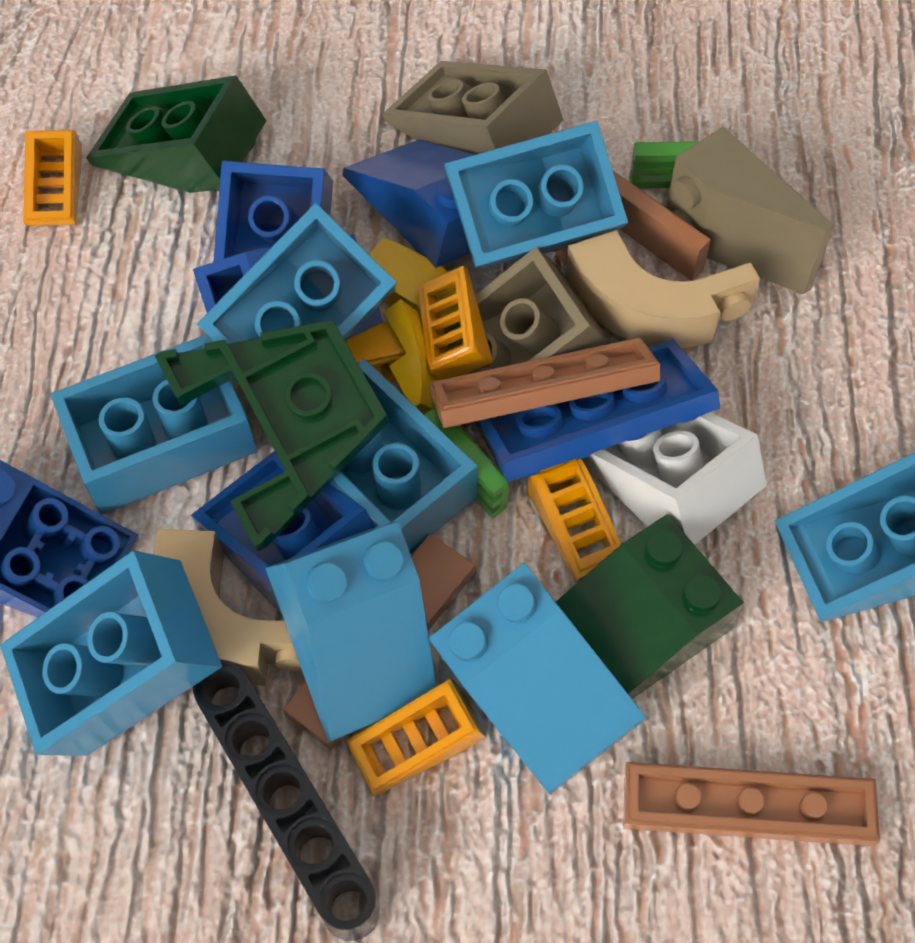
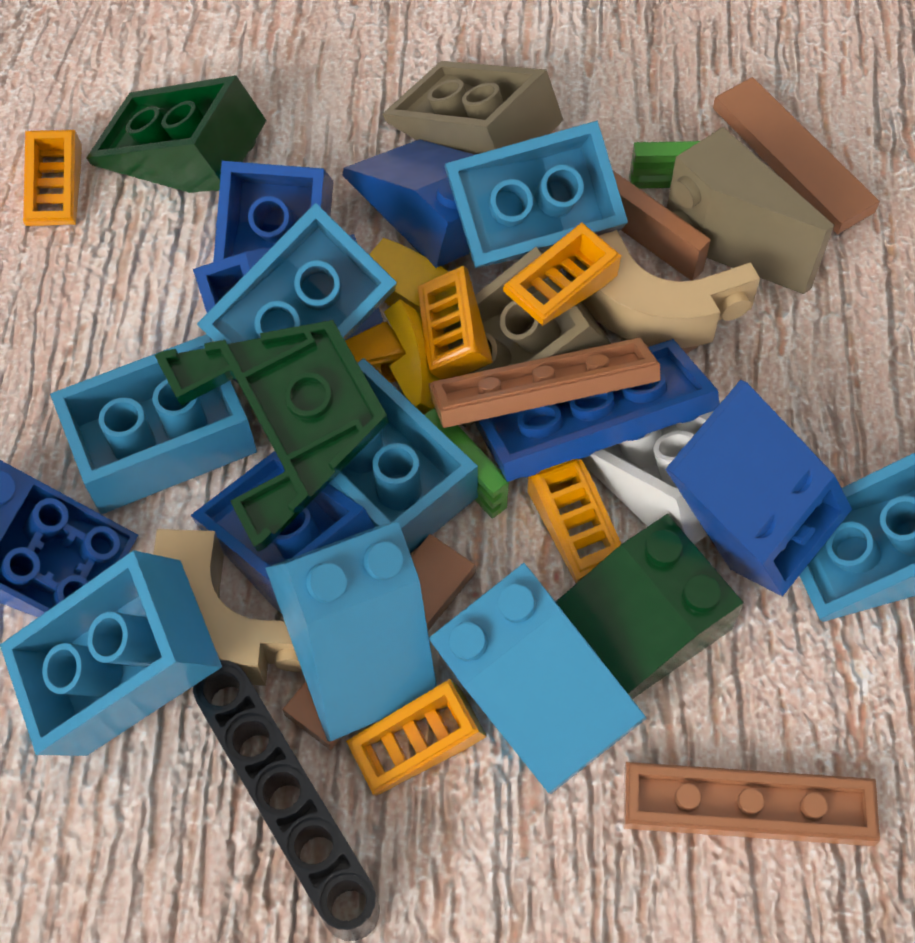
(578, 244): none -> light orange slope
(758, 490): none -> blue slope
(795, 154): none -> nougat tile

